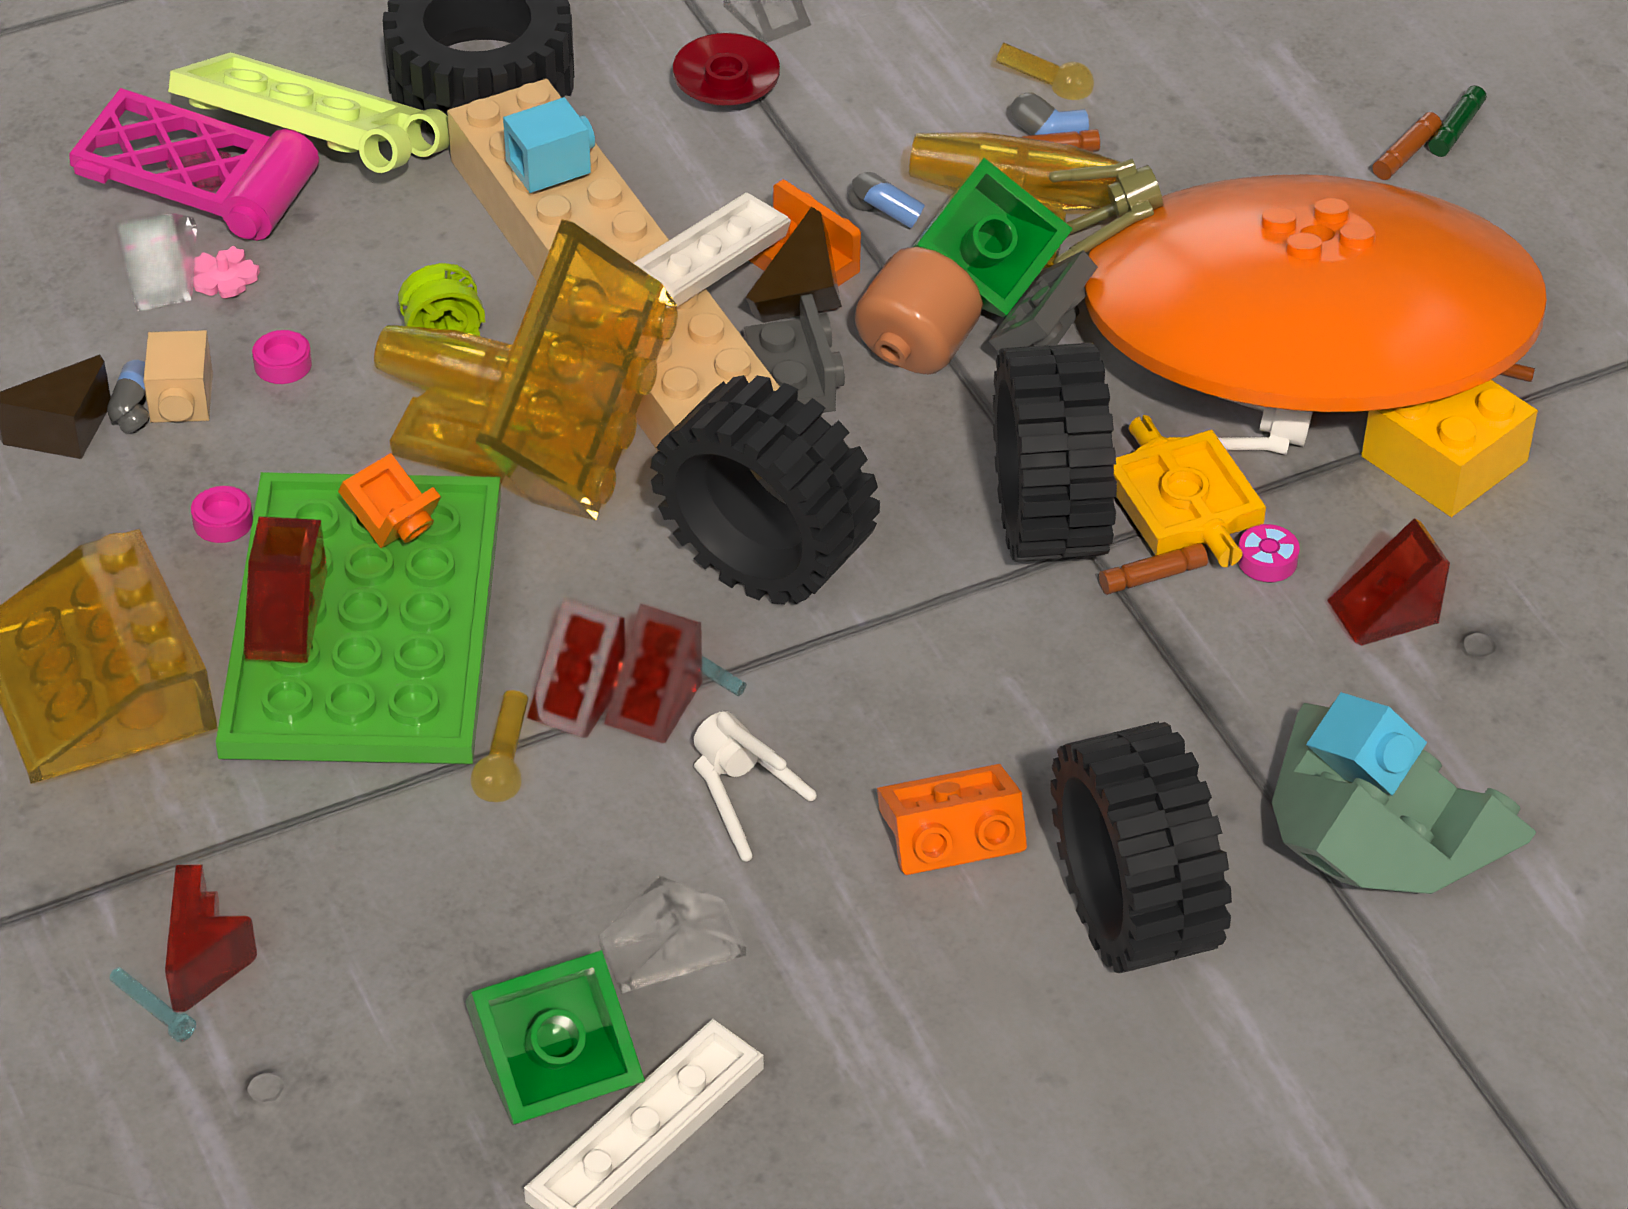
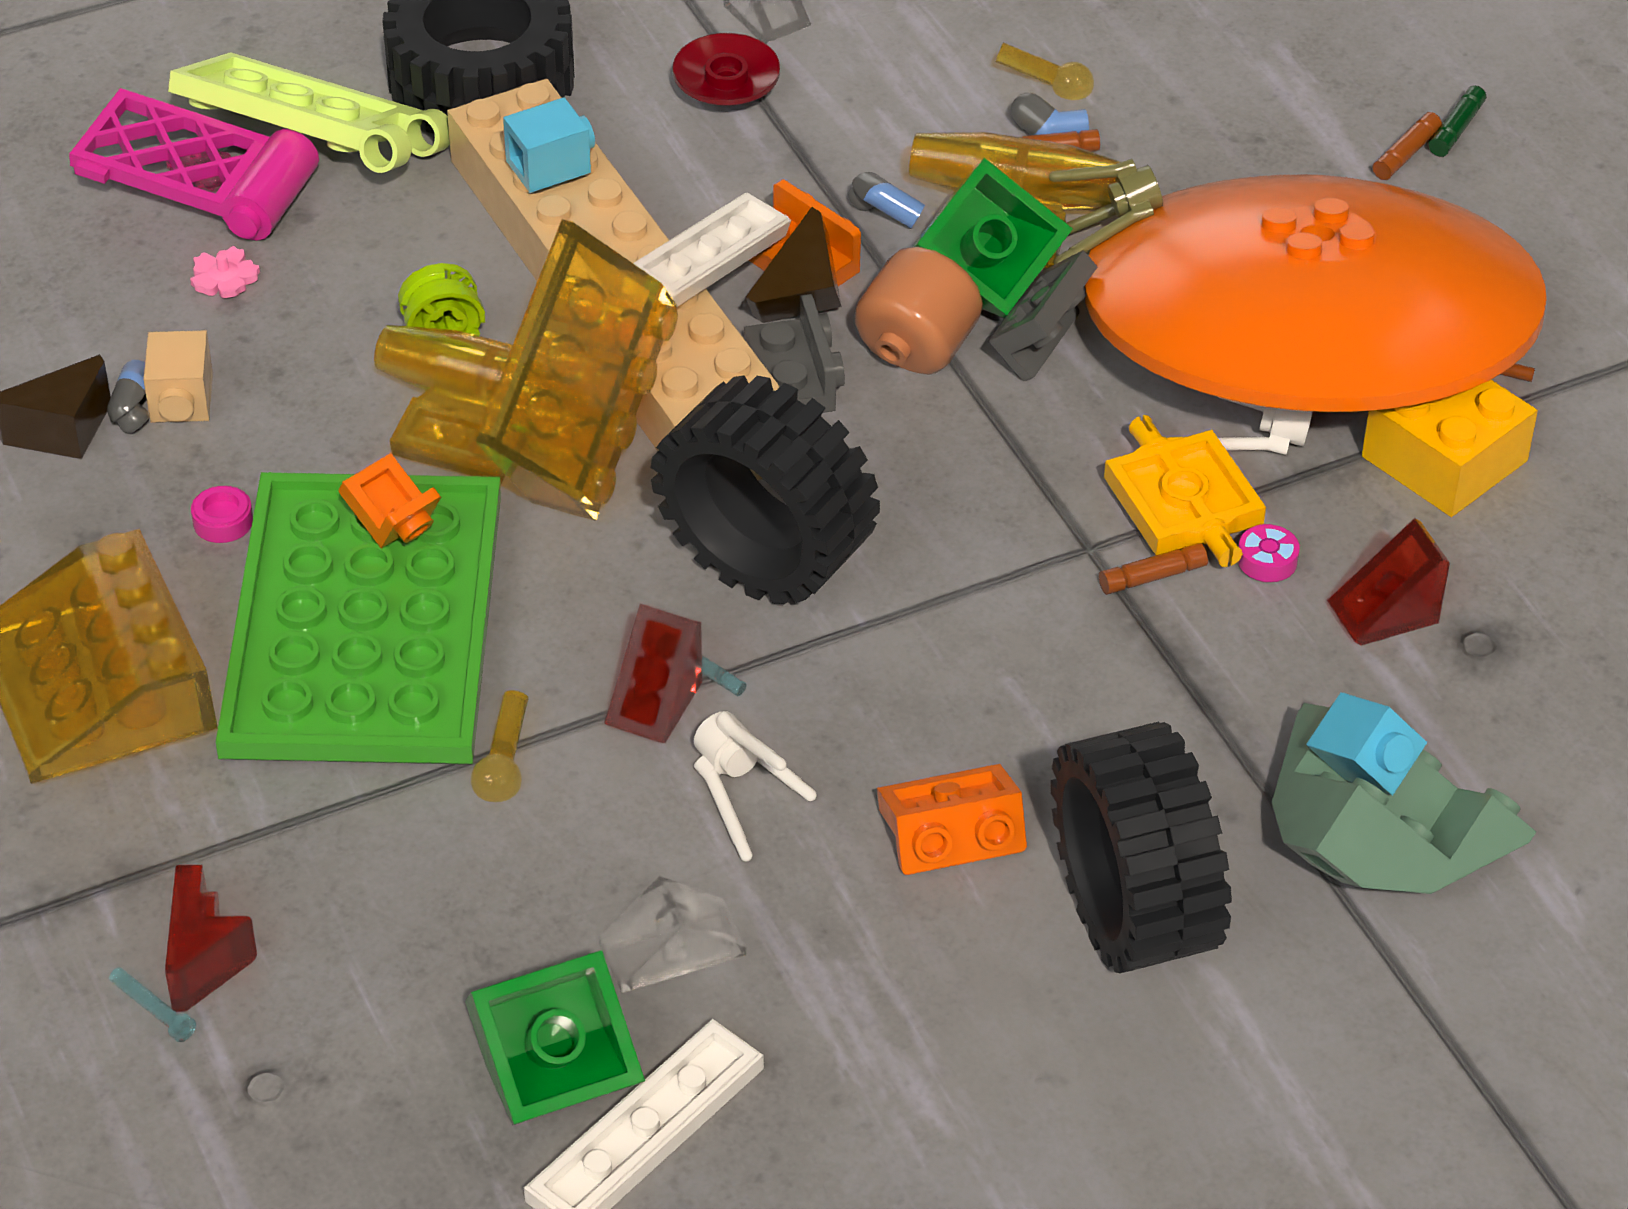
(160, 259): clear slope -> none
(282, 357): dark pink tile -> none
(284, 588): clear red slope -> none
(579, 668): clear red slope -> none
(1054, 451): black tyre -> none

